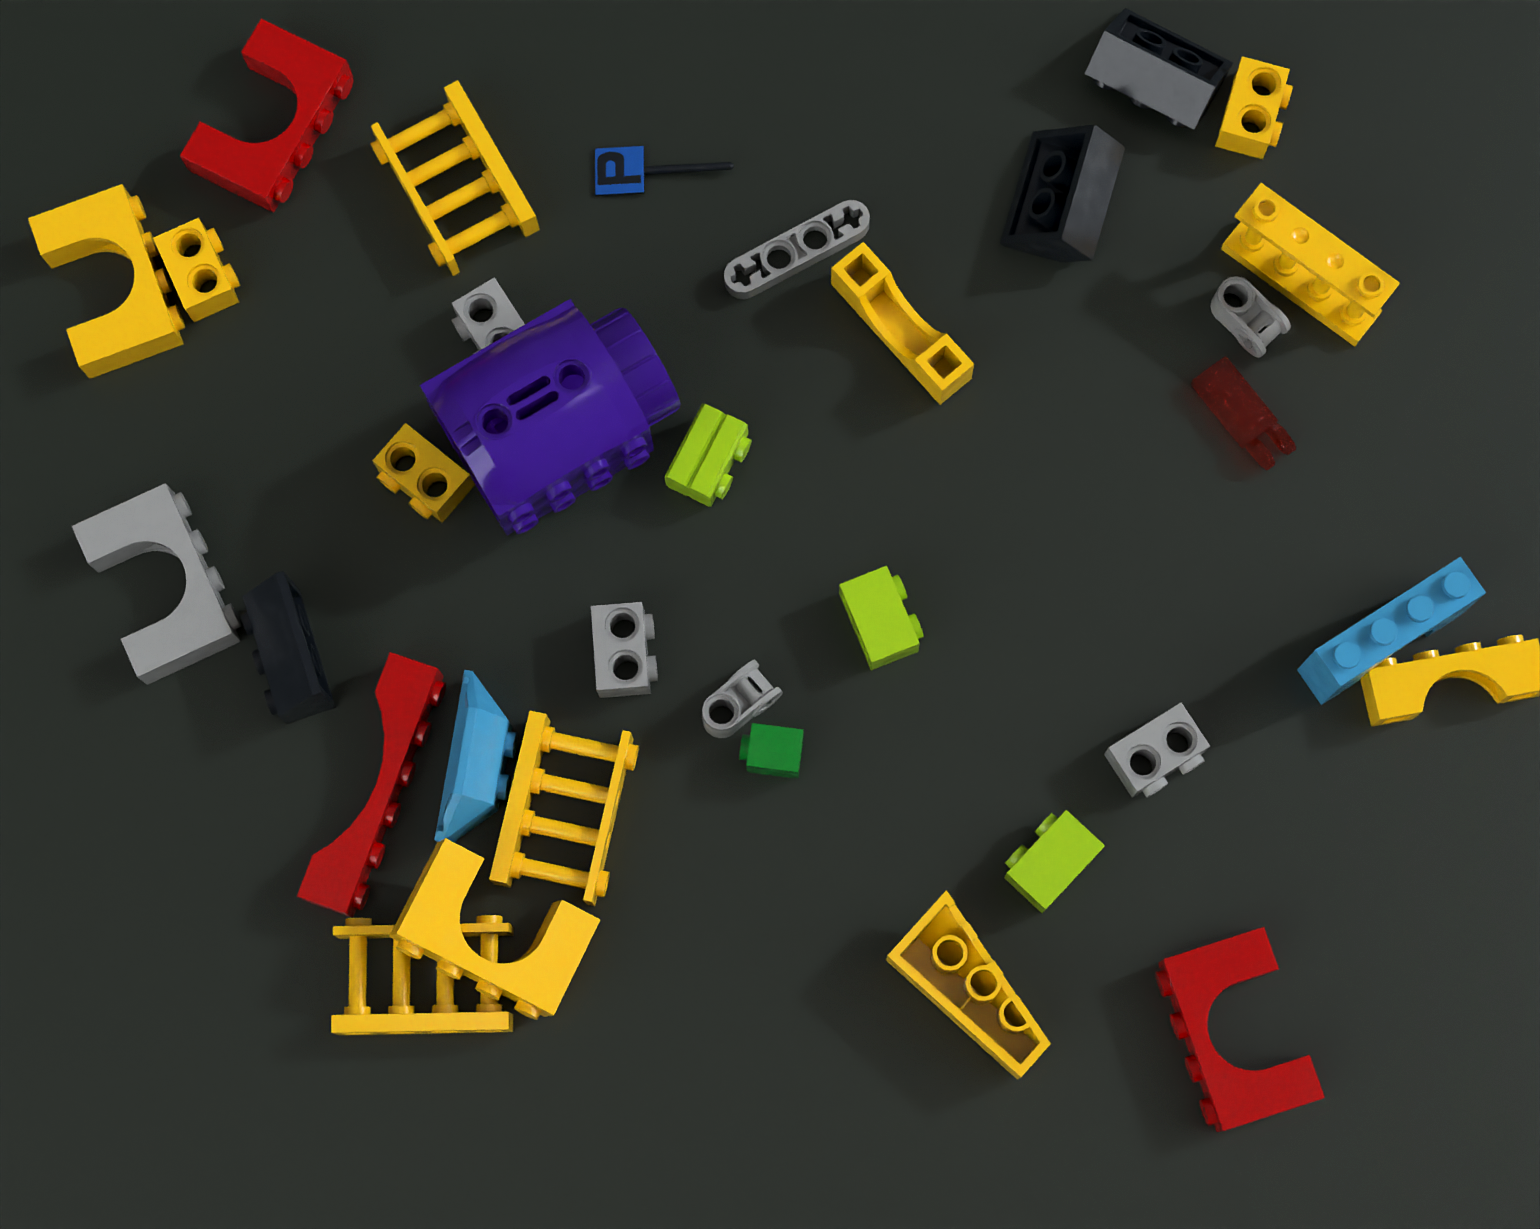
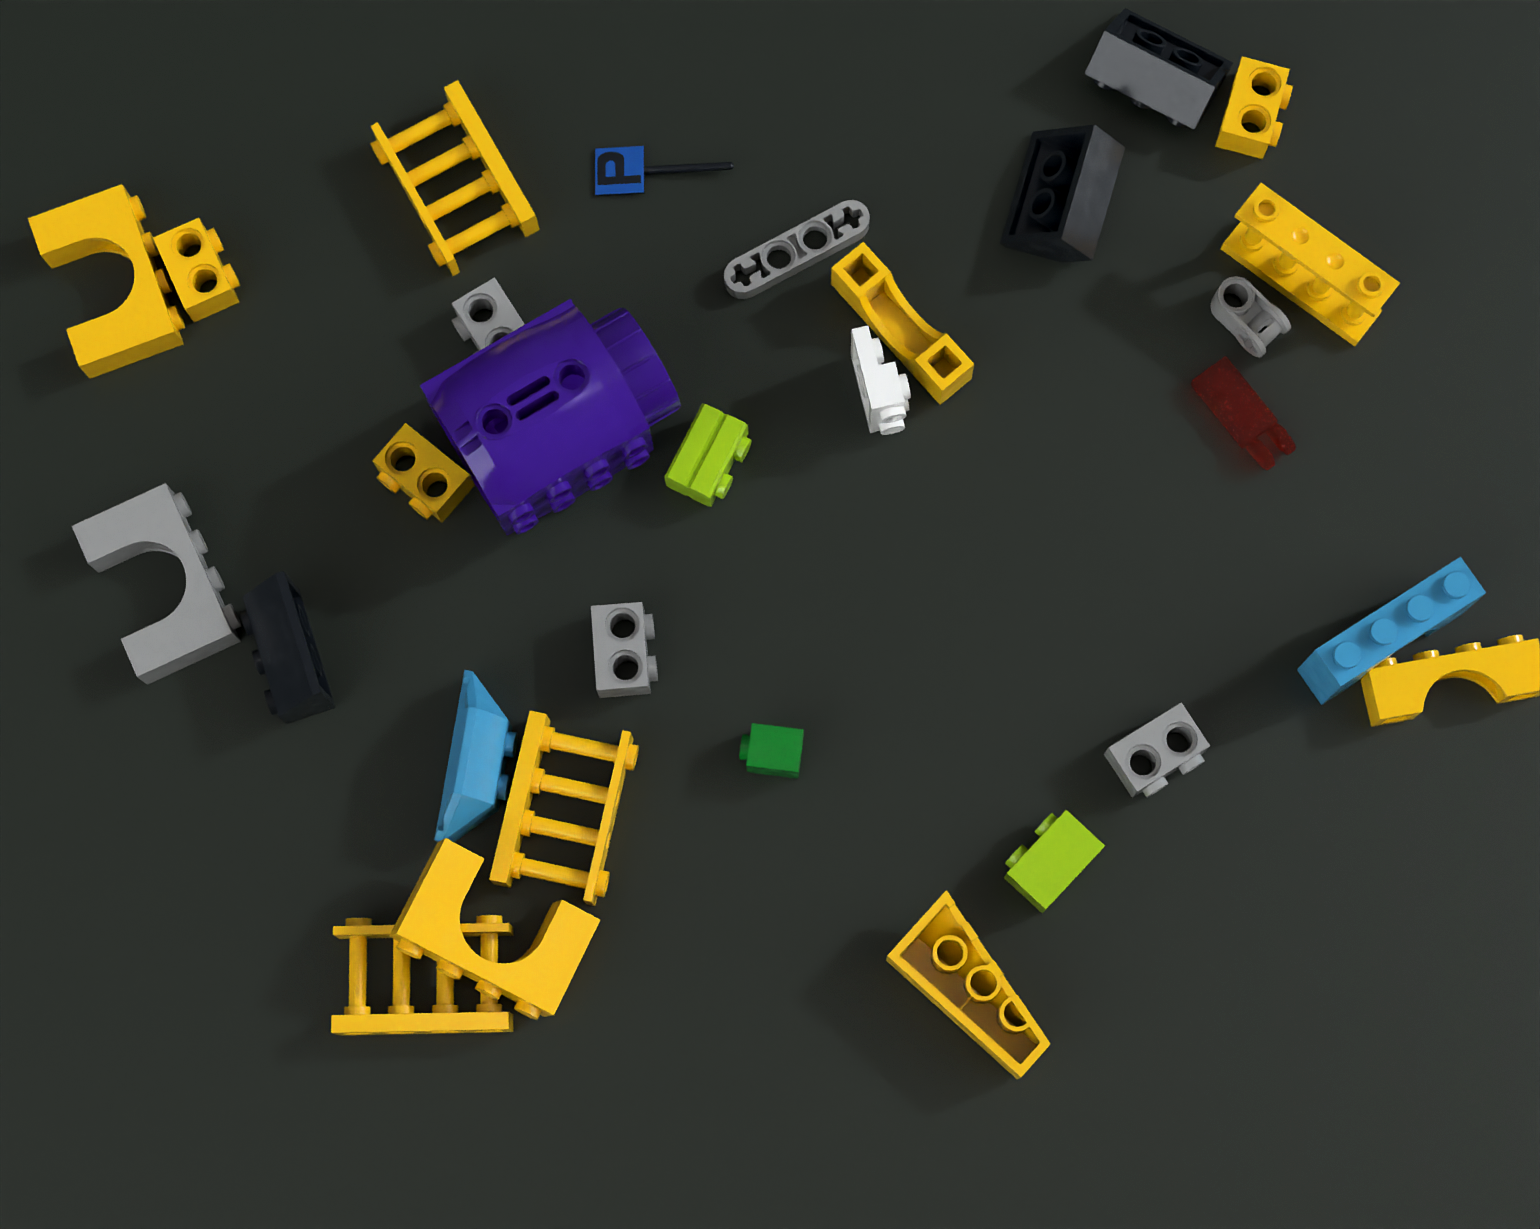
(267, 169): red arch -> none
(340, 870): red arch -> none
(745, 695): light grey piece -> none
(880, 386): none -> white plate
(880, 617): lime brick -> none
(1230, 1093): red arch -> none

